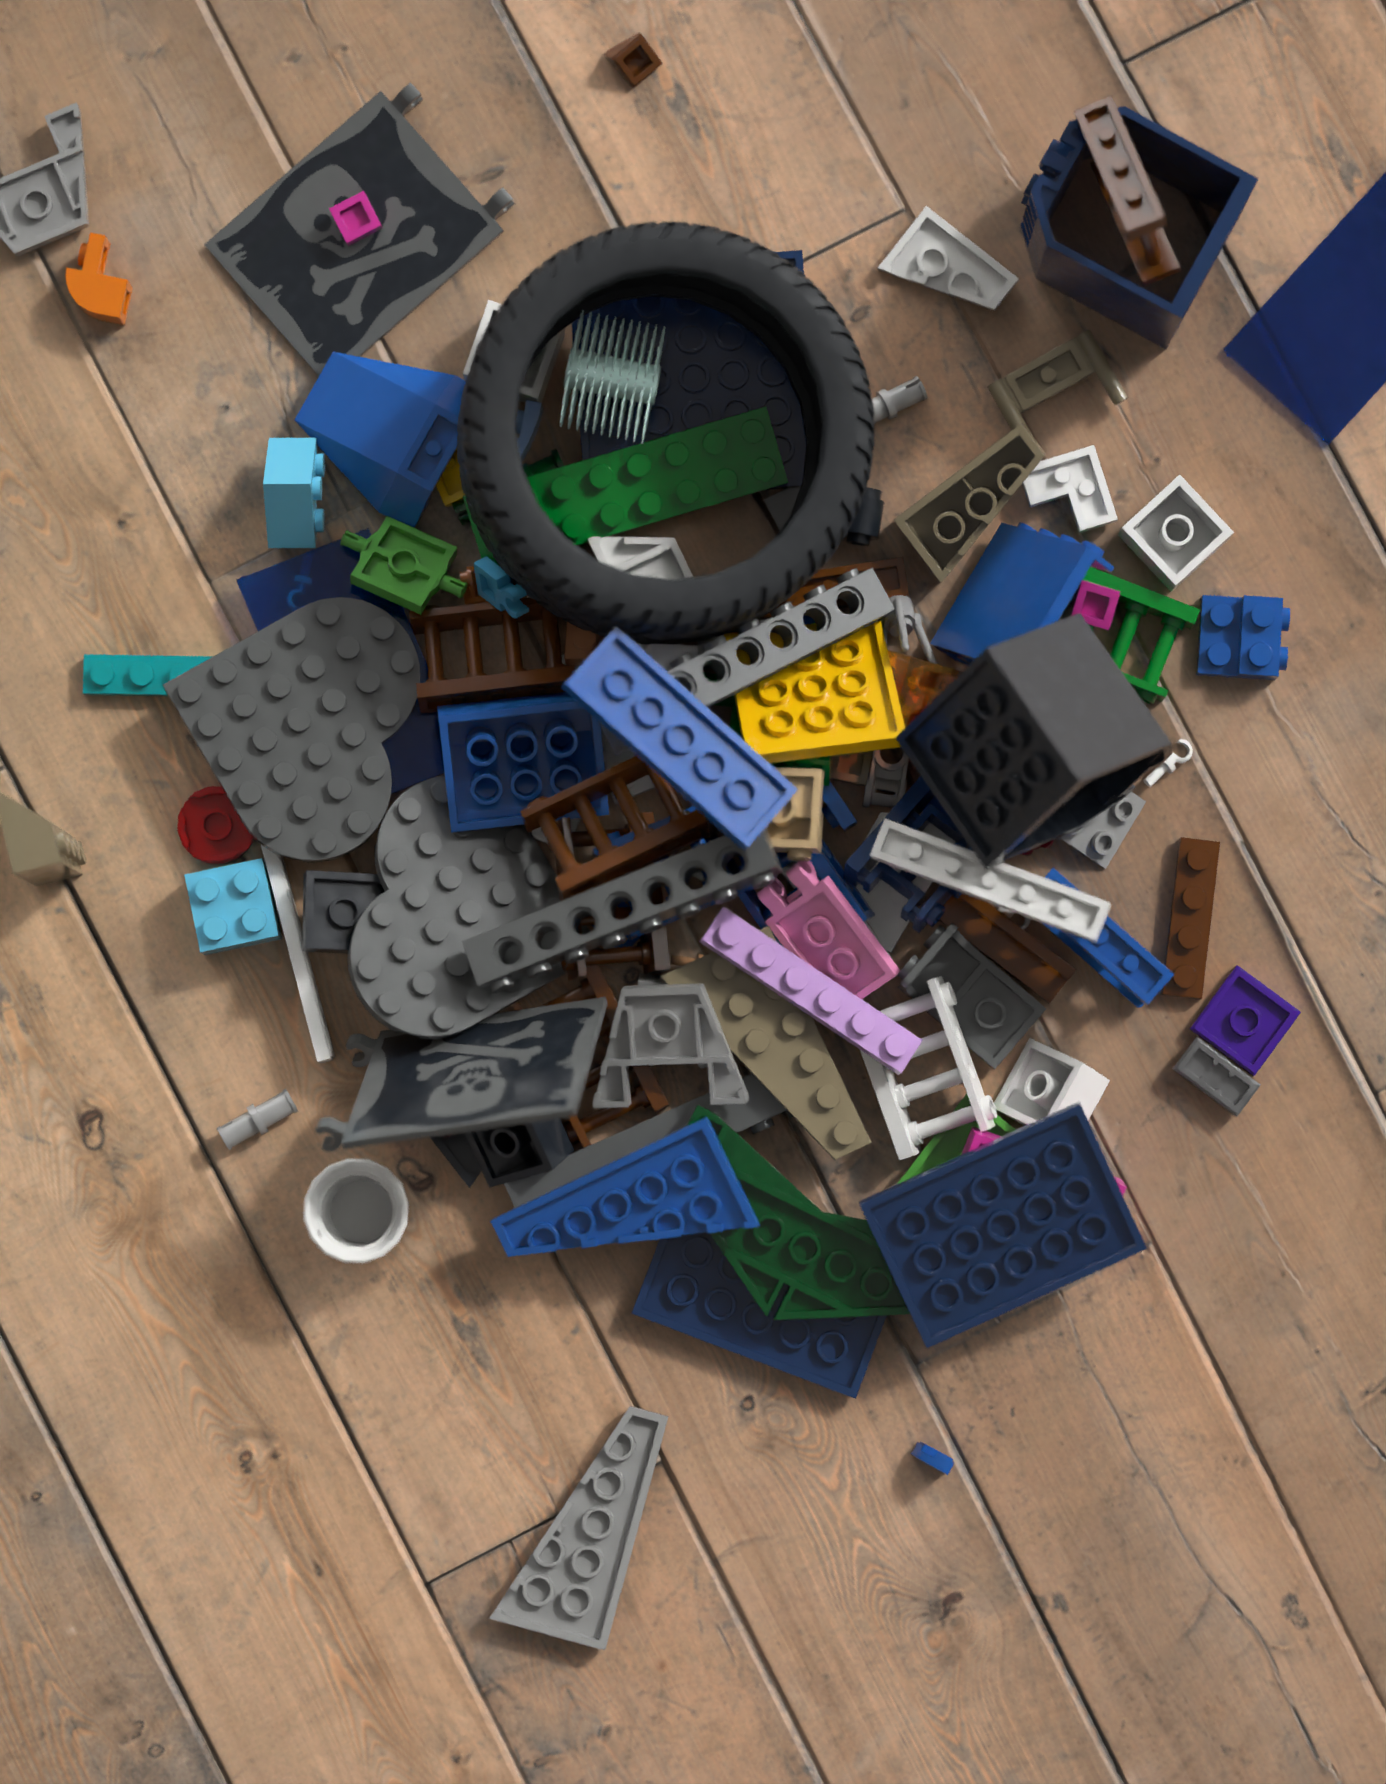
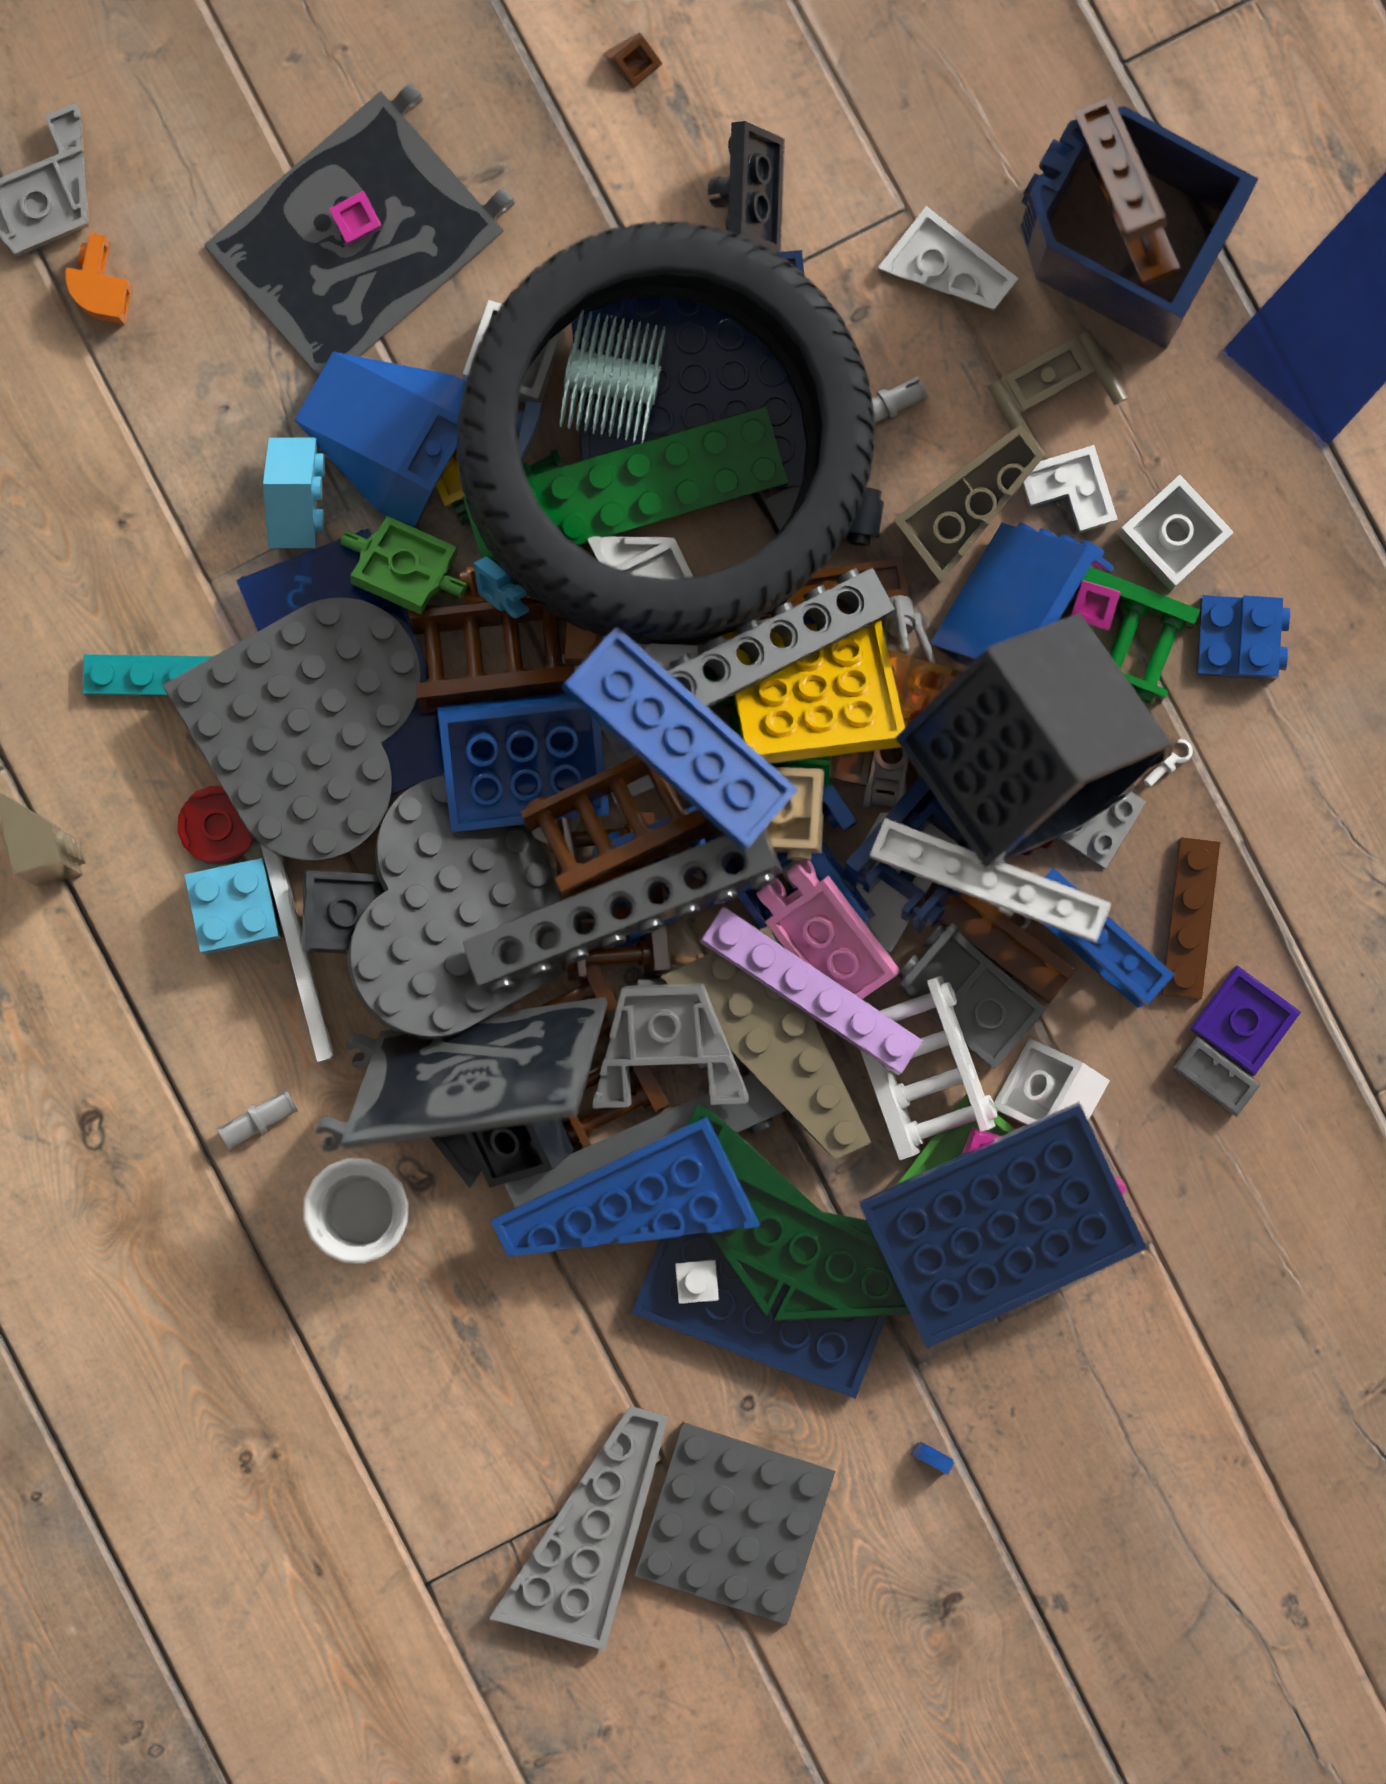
(697, 1281): none -> white plate
(735, 1523): none -> dark grey plate
(753, 185): none -> black plate

